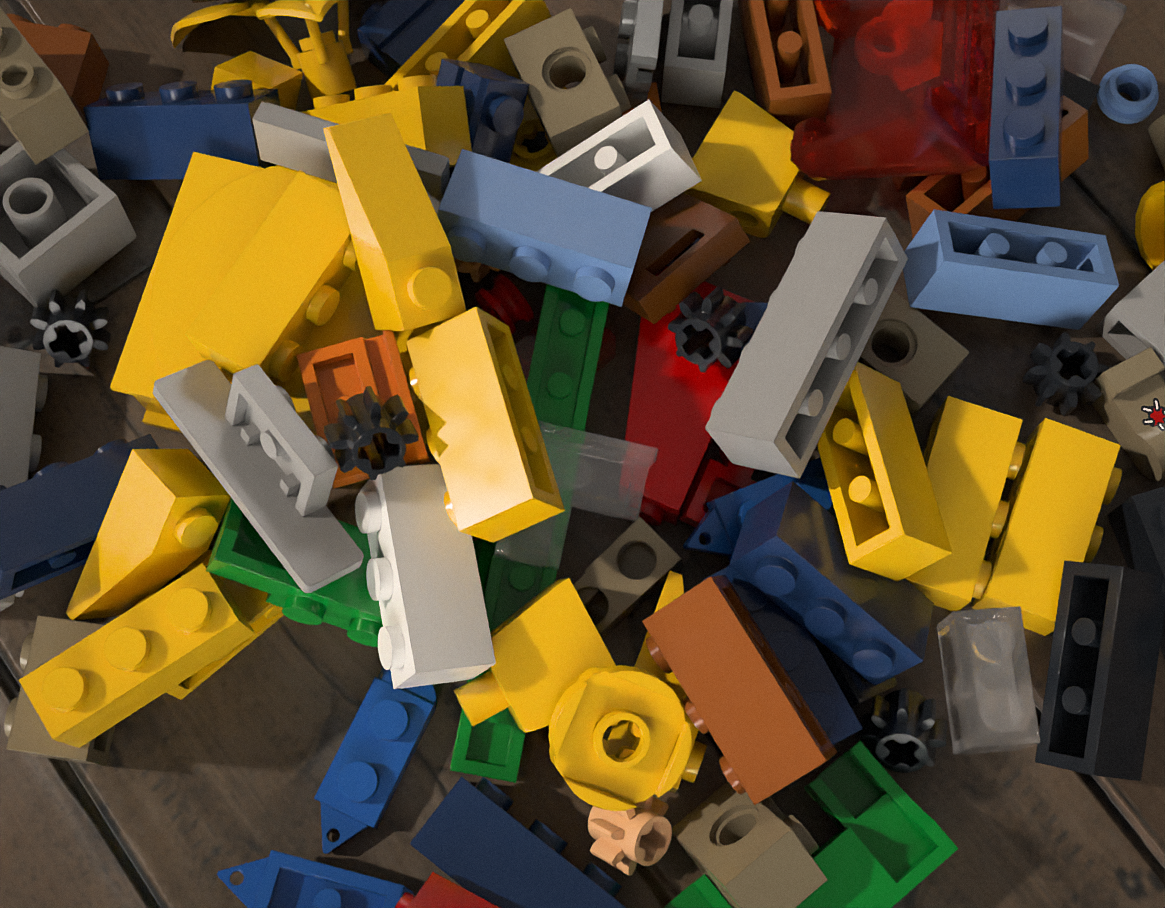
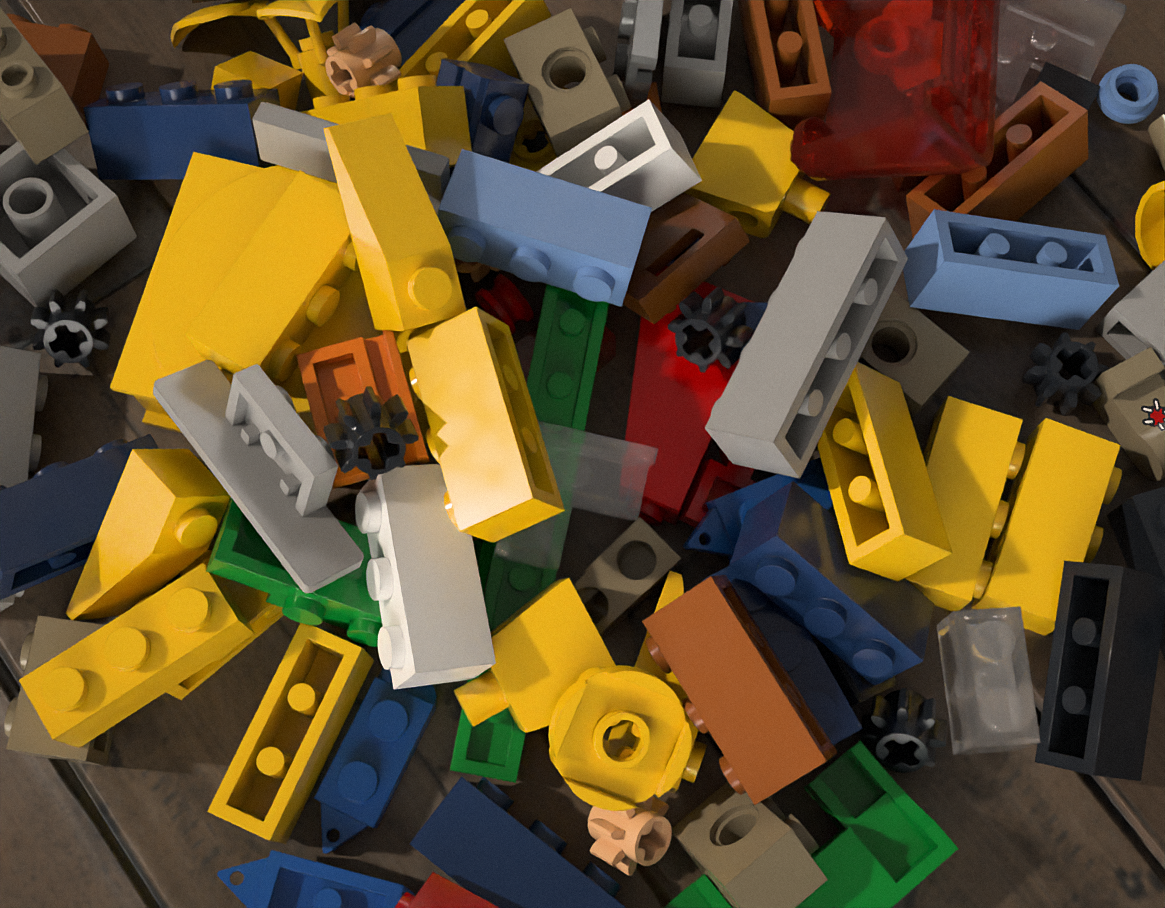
(292, 734): none -> yellow brick
(362, 59): none -> light nougat gear
(1027, 108): dark blue brick -> none

